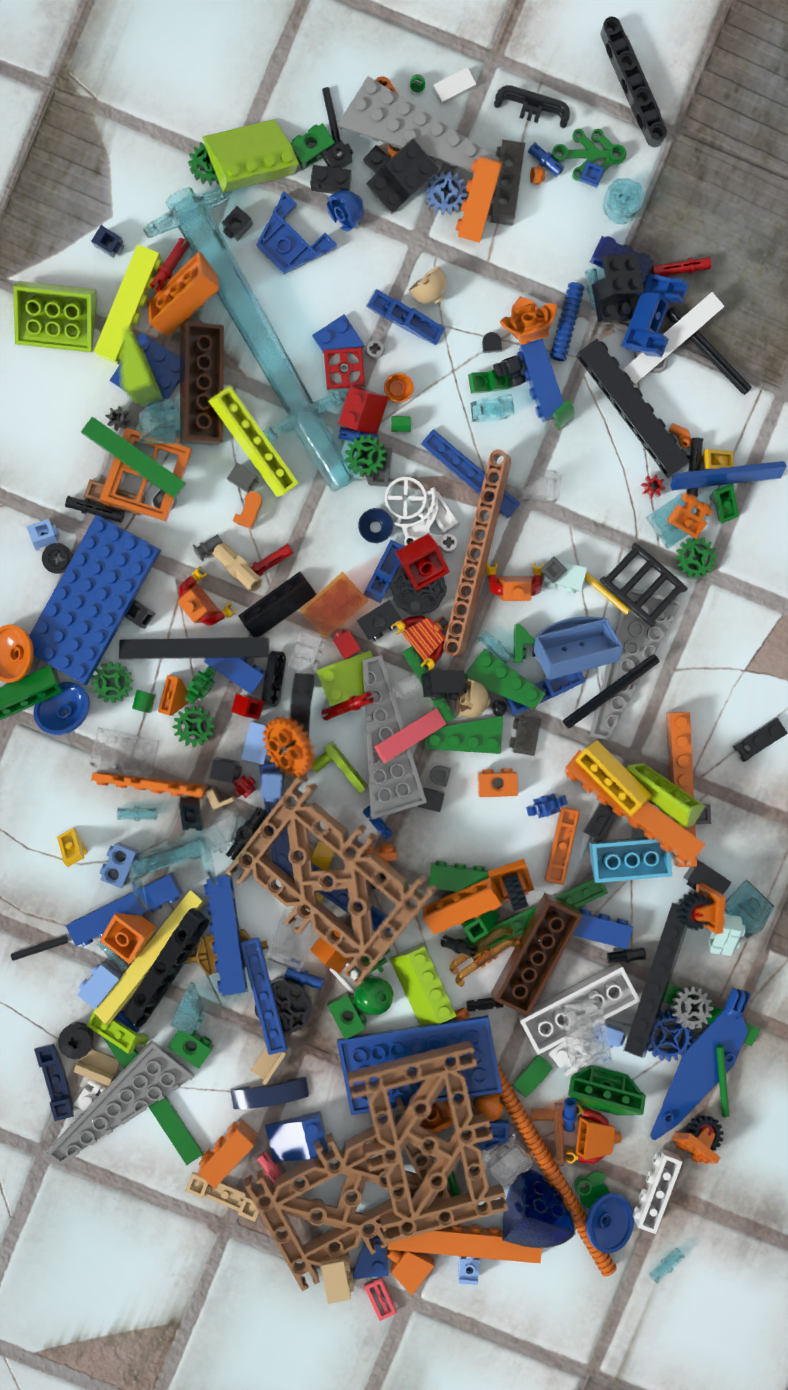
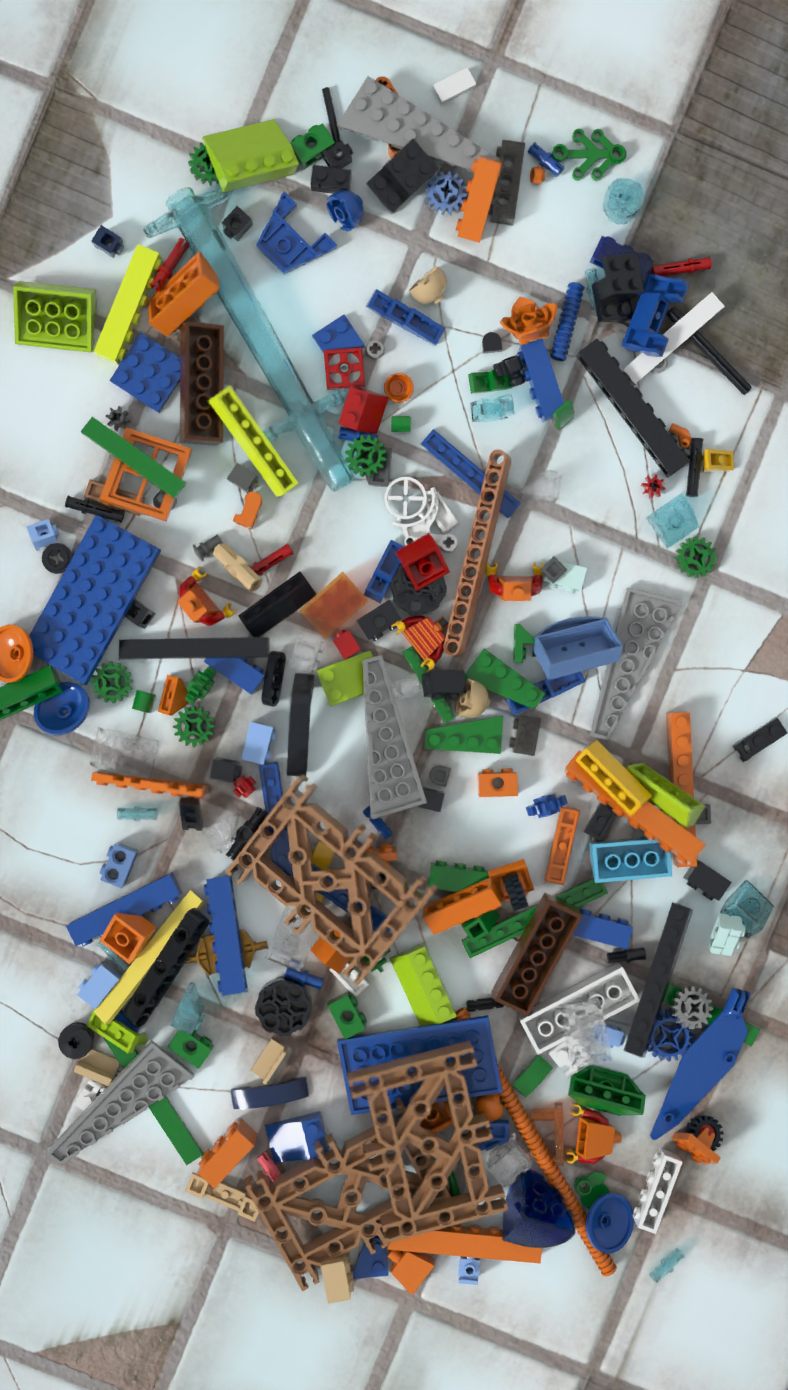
(39, 948): black bar -> none
(56, 1081): dark blue slope -> none
(71, 847): yellow slope -> none
(136, 372): lime slope -> none
(156, 859): clear light blue windscreen -> none
(160, 422): clear light blue slope -> none
(216, 800): tan panel -> none
(247, 706): red brick -> none
(263, 995): blue tile -> none
(272, 786): medium blue brick -> none
(279, 735): orange gear -> none
(334, 754): lime piece -> none
(354, 703): red pin -> none
(373, 995): green cylinder -> none
(374, 1283): coral tile -> none
(376, 159): black plate -> none
(380, 516): dark blue piece -> none
(410, 735): coral tile -> none
(415, 85): green hinge -> none
(459, 946): black pin -> none
(484, 954): clear orange piece -> none
(495, 647): clear light blue pin -> none
(496, 711): black hinge -> none
(533, 103): black piece -> none
(569, 1114): blue pin -> none
(592, 174): blue tile -> none
(607, 594): yellow bar -> none
(610, 691): black axle -> none
(633, 81): black beam -> none
(636, 606): black bar -> none
(687, 521): orange plate -> none
(702, 909): plate -> none
(722, 1080): green bar -> none
(725, 503): green slope -> none
(728, 475): blue tile -> none

